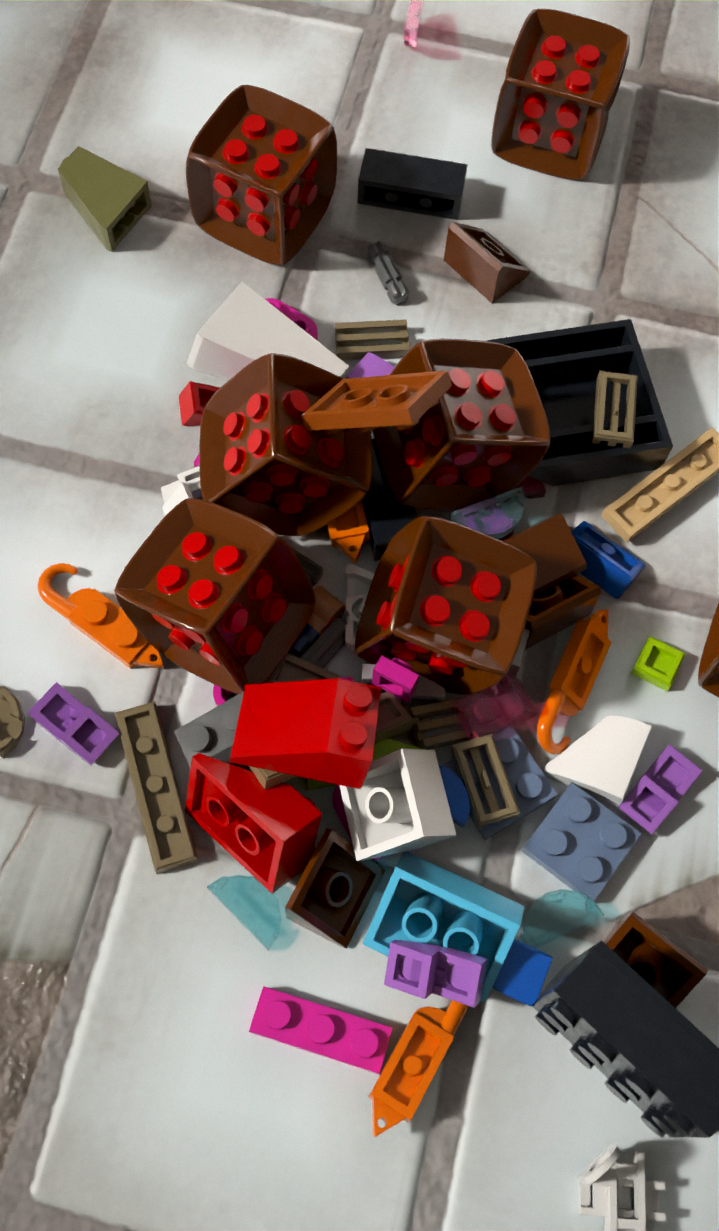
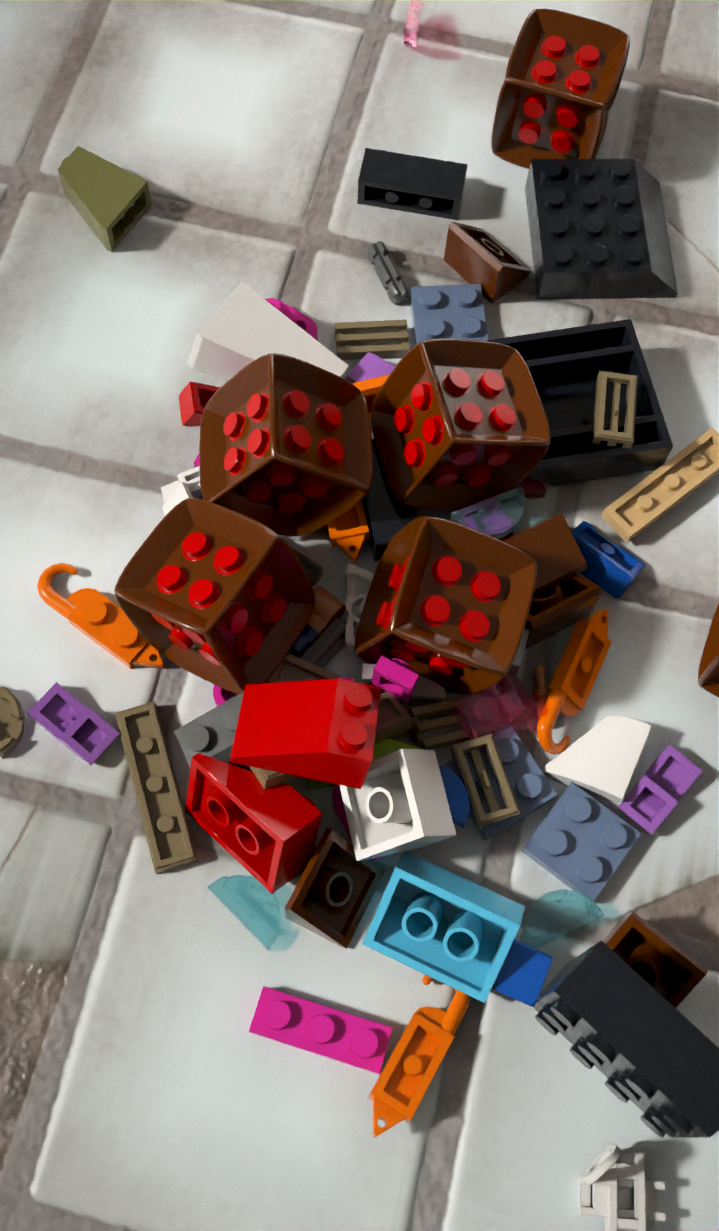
(262, 173): reddish brown piece -> none
(377, 402): dark orange plate -> none
(436, 970): medium lavender slope -> none
(448, 312): none -> sand blue plate
(542, 692): none -> nougat hand
(598, 230): none -> black slope
(658, 663): lime tile -> none

